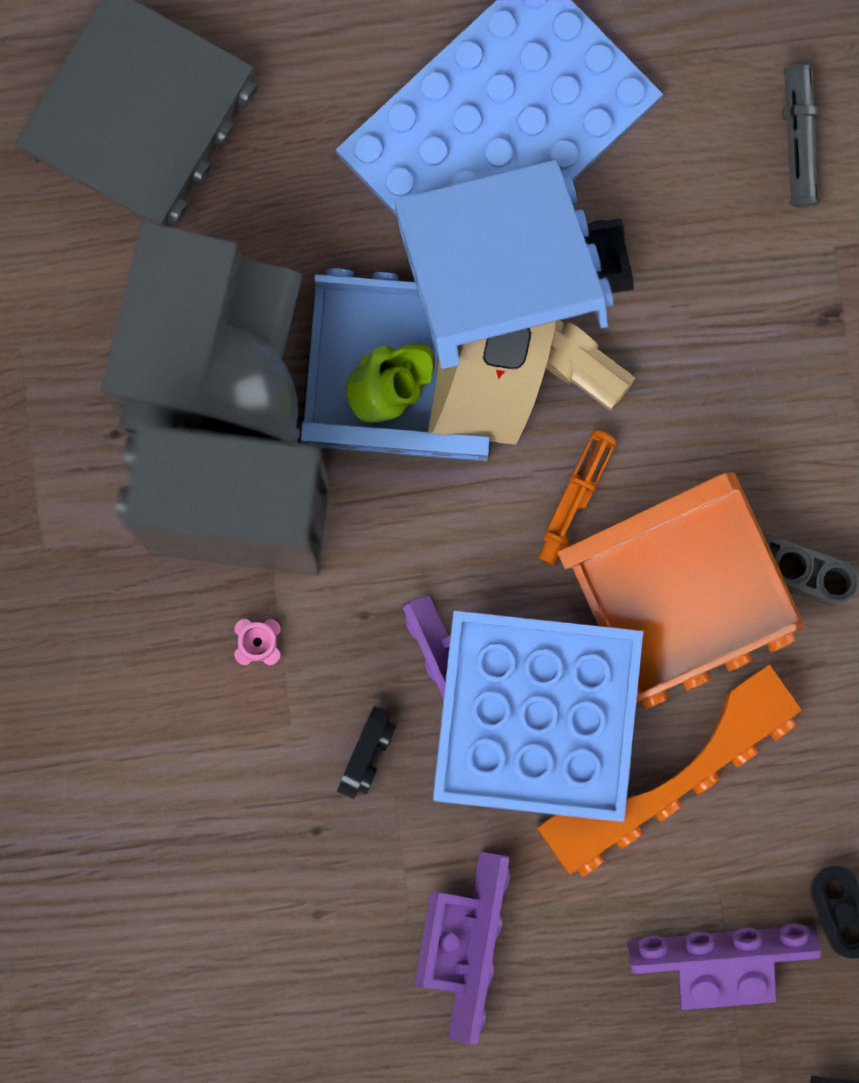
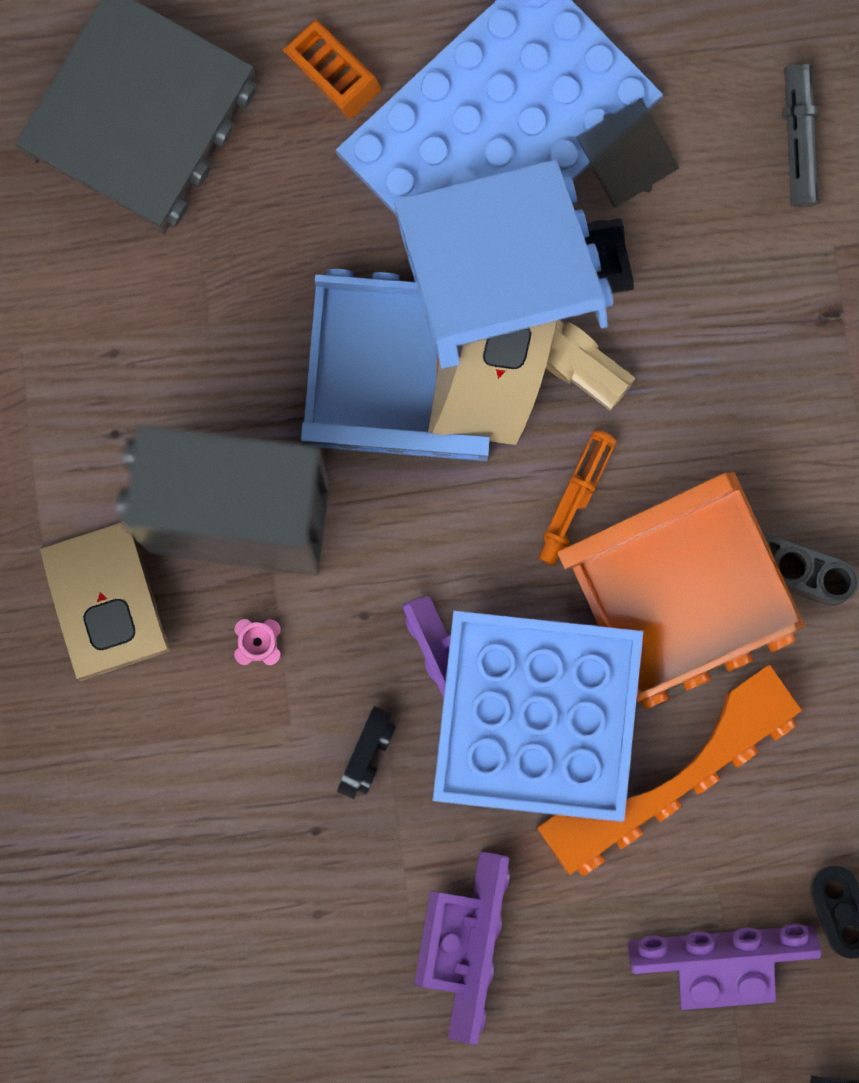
(103, 601): none -> tan slope
(203, 340): dark grey piece -> none
(353, 90): none -> orange slope
(389, 381): lime head -> none
(627, 152): none -> clear smoke piece

